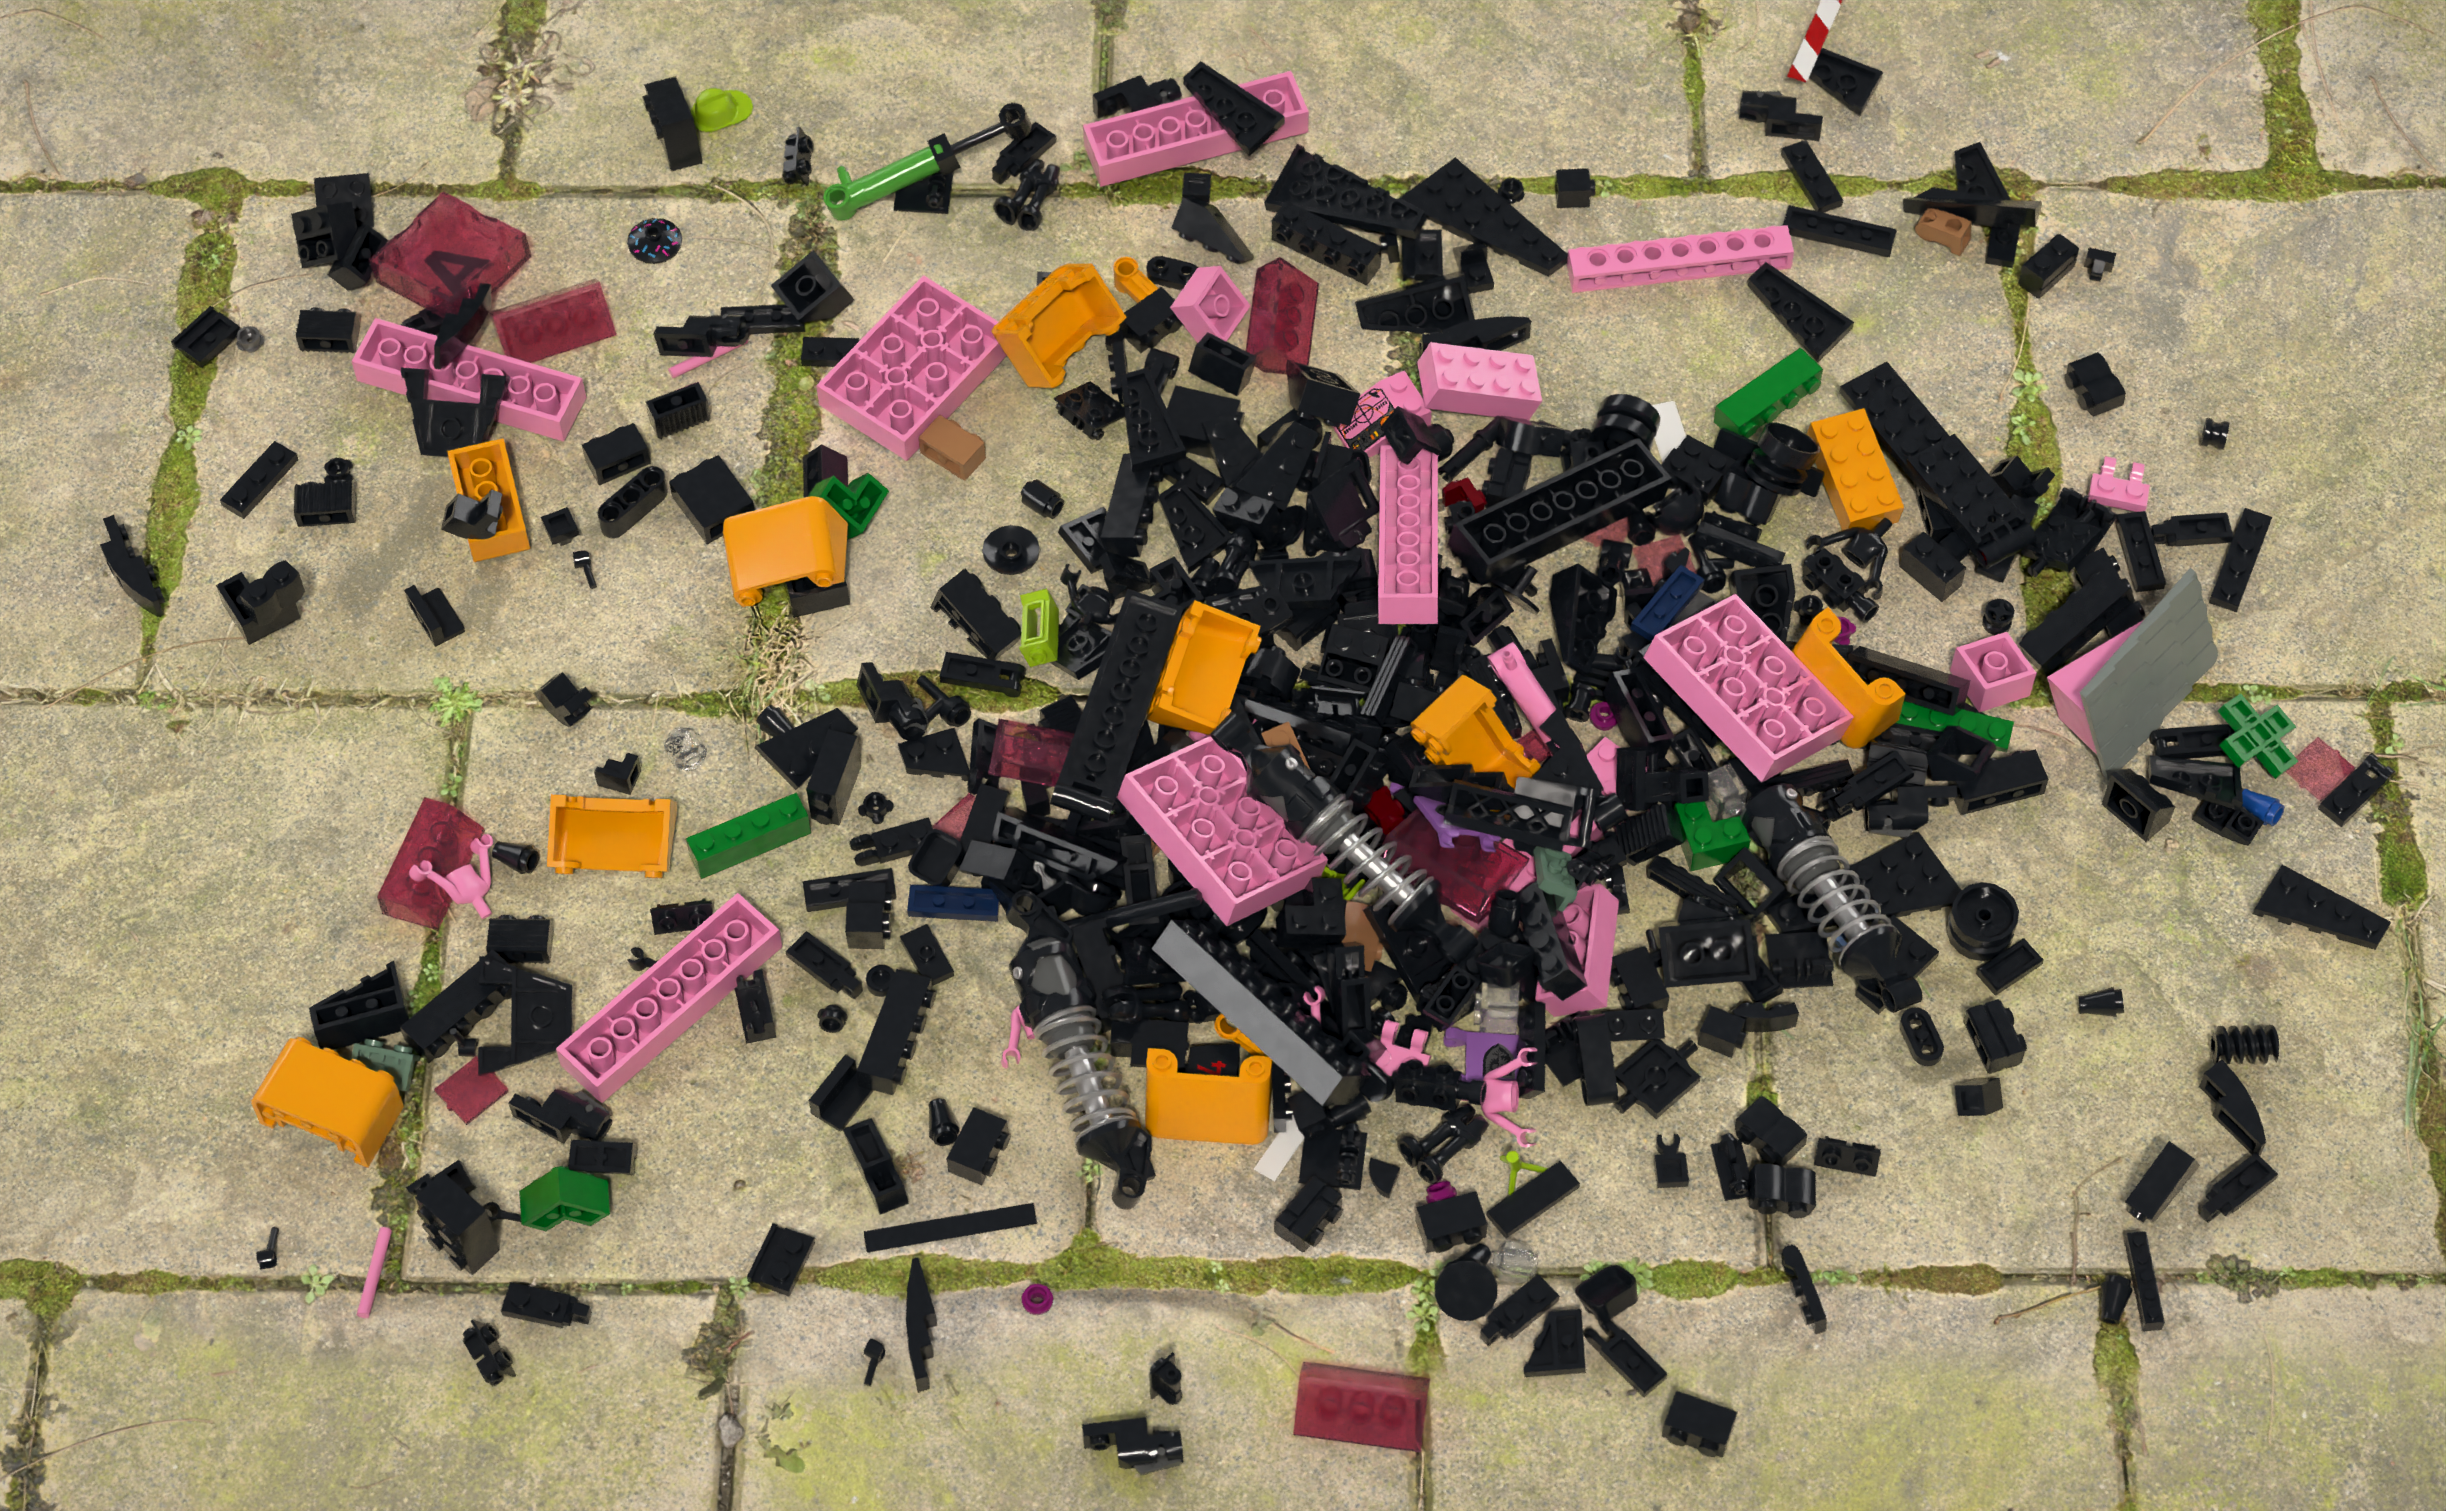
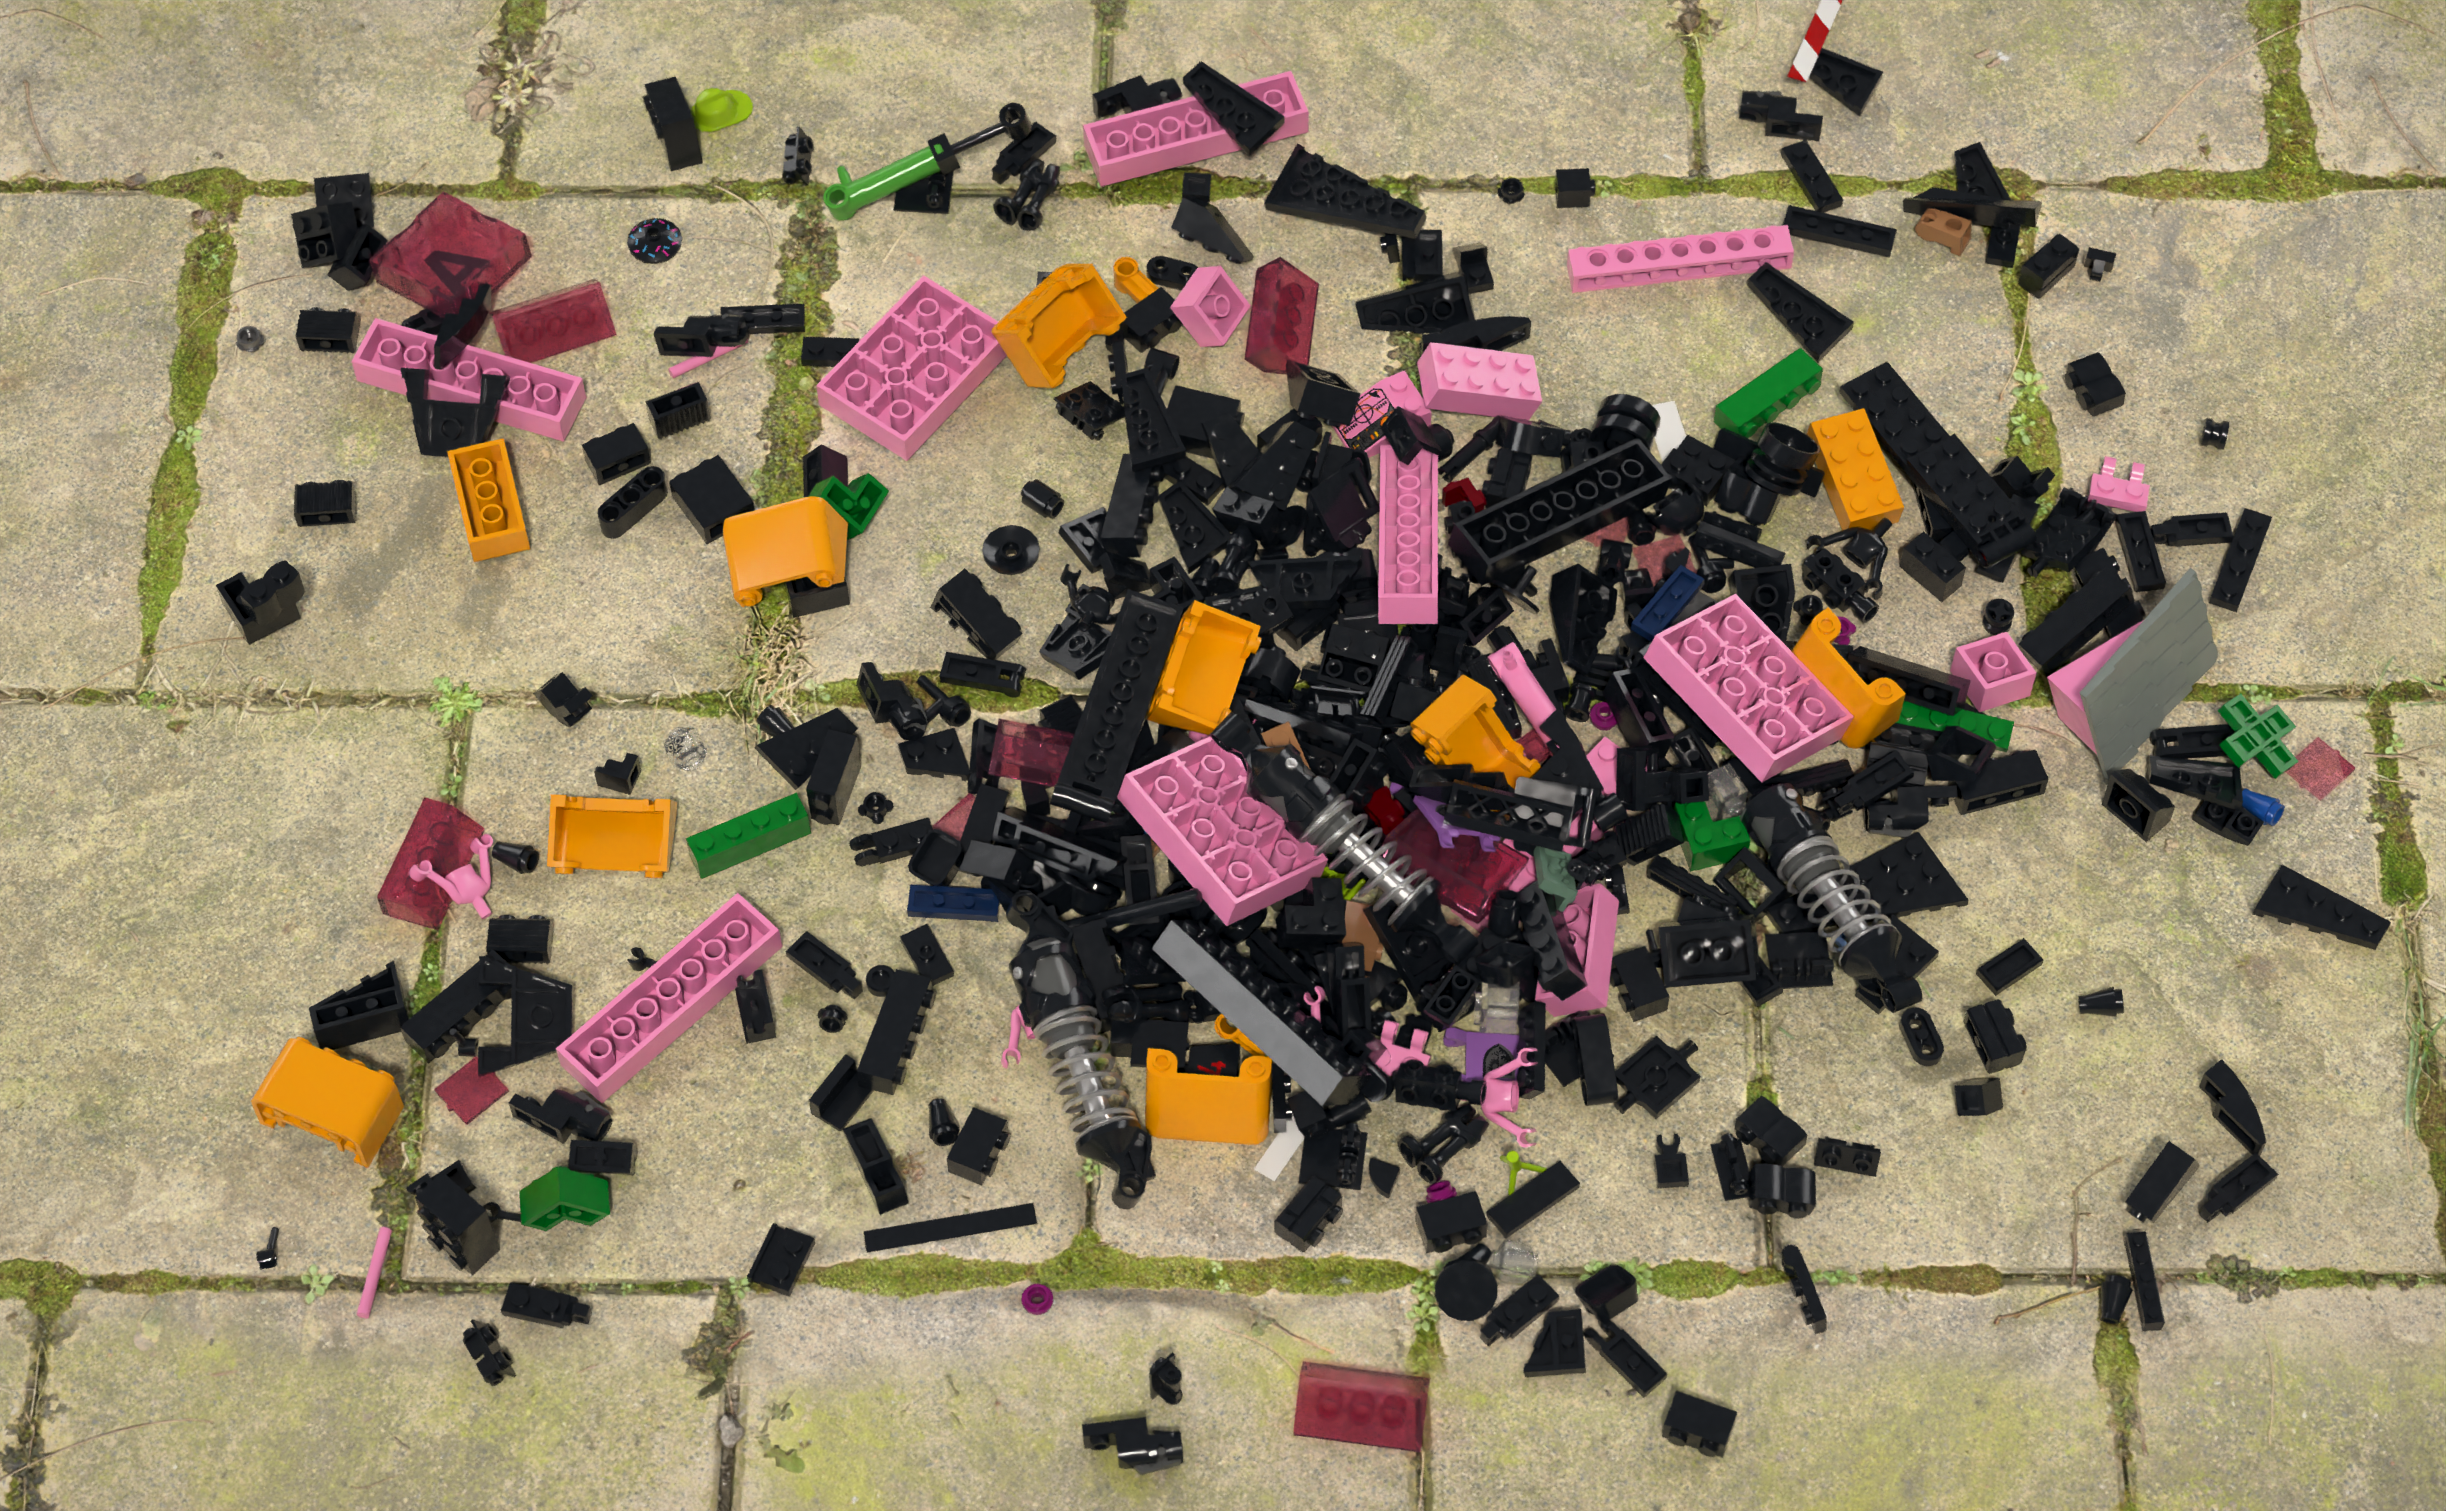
(131, 570): black slope -> none
(206, 336): black plate -> none
(259, 479): black plate -> none
(338, 465): black plate -> none
(396, 1062): sand green bracket -> none
(434, 614): black panel -> none
(473, 518): black brick -> none
(560, 526): black tile -> none
(582, 560): black hand -> none
(681, 918): black hinge -> none
(812, 290): black slope -> none
(834, 891): black tile -> none
(866, 915): black brick -> none
(876, 1352): black hand -> none
(919, 1317): black slope -> none
(952, 447): medium nougat brick -> none
(1041, 648): lime window -> none
(1222, 364): black brick -> none
(1326, 243): black brick -> none
(1479, 214): black wing -> none
(1635, 1024): black hinge -> none
(1722, 1032): black brick -> none
(1775, 1019): black slope -> none
(1982, 921): black wheel -> none
(2244, 1042): black piece -> none
(2356, 790): black plate -> none

